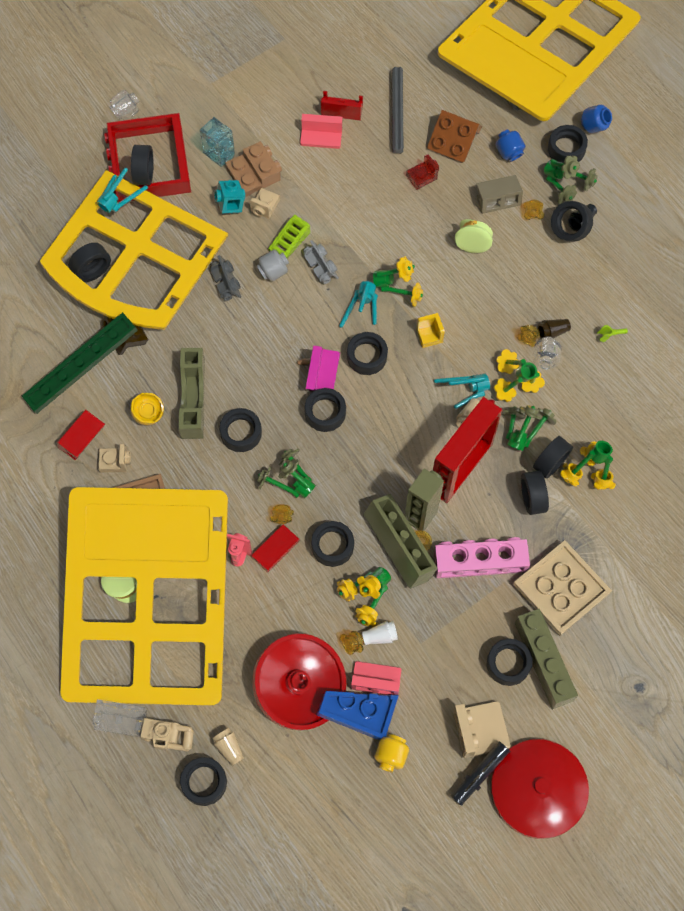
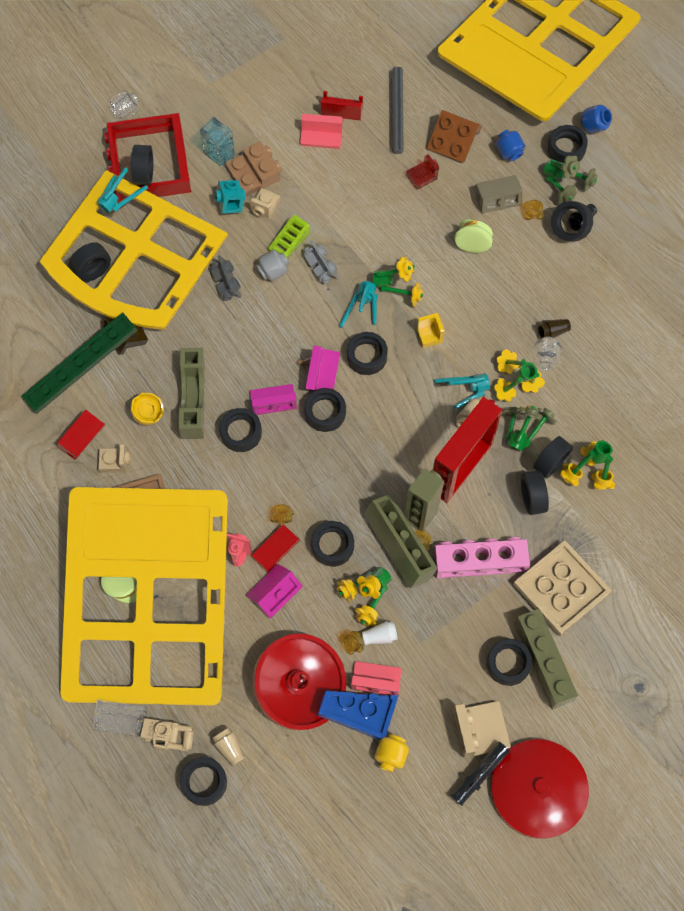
(273, 399): none -> dark pink panel
(274, 590): none -> dark pink panel
(302, 484): plant -> none
(528, 335): clear yellow plate -> none
(607, 332): lime hand -> none

